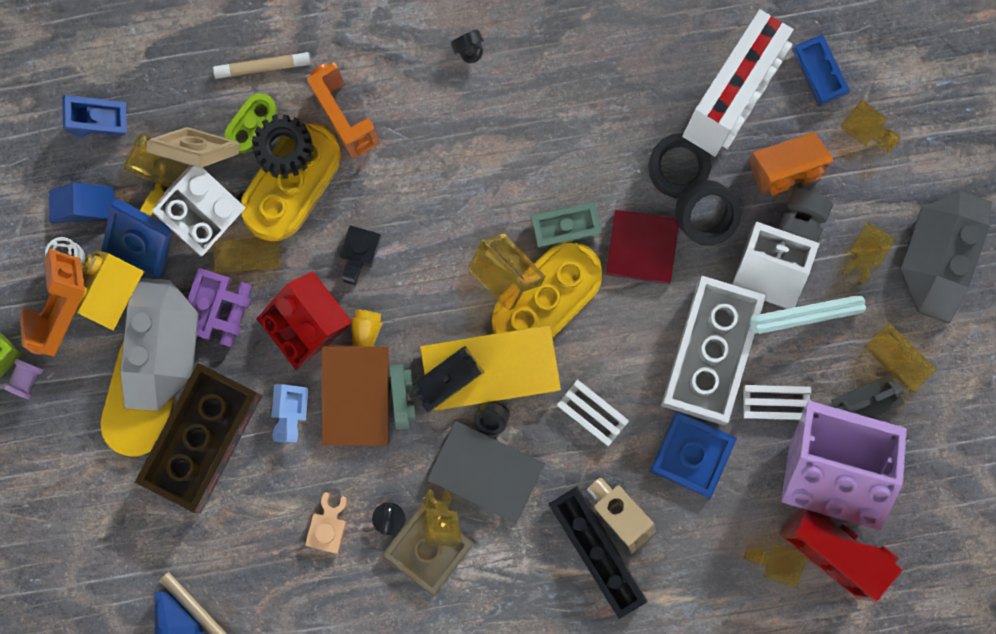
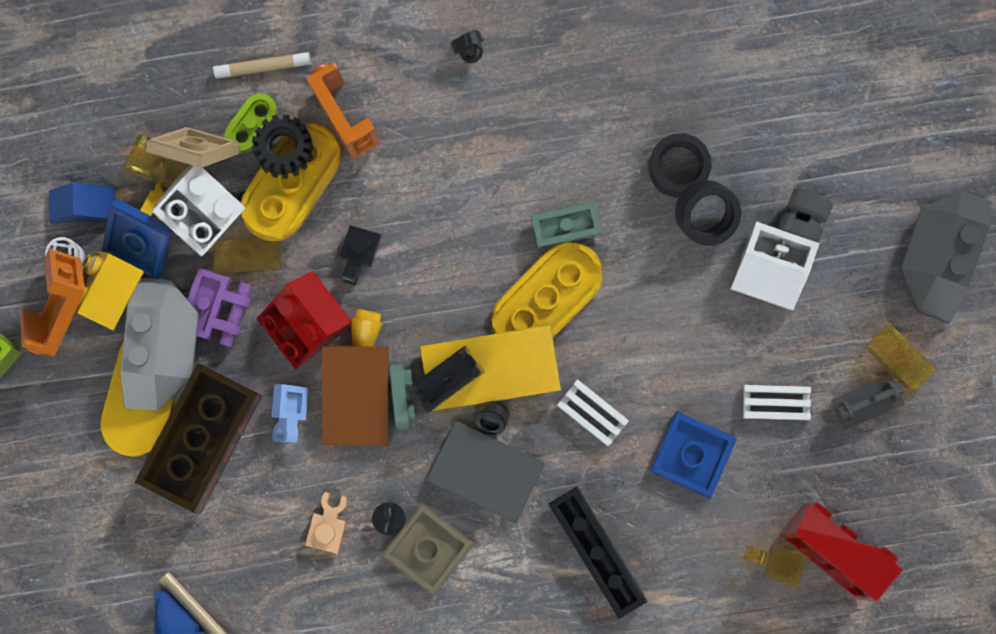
(22, 379): lavender bush -> none
(93, 115): blue slope -> none
(439, 524): clear yellow plate -> none
(504, 270): clear yellow panel -> none
(629, 526): tan torso -> none
(642, 247): dark red tile -> none
(712, 351): white brick -> none
(739, 84): white brick -> none
(790, 163): orange slope -> none
(807, 314): light aqua axle -> none
(820, 70): blue plate -> none
(844, 465): lavender container -> none
(866, 125): clear yellow plate -> none
(869, 249): clear yellow plate -> none

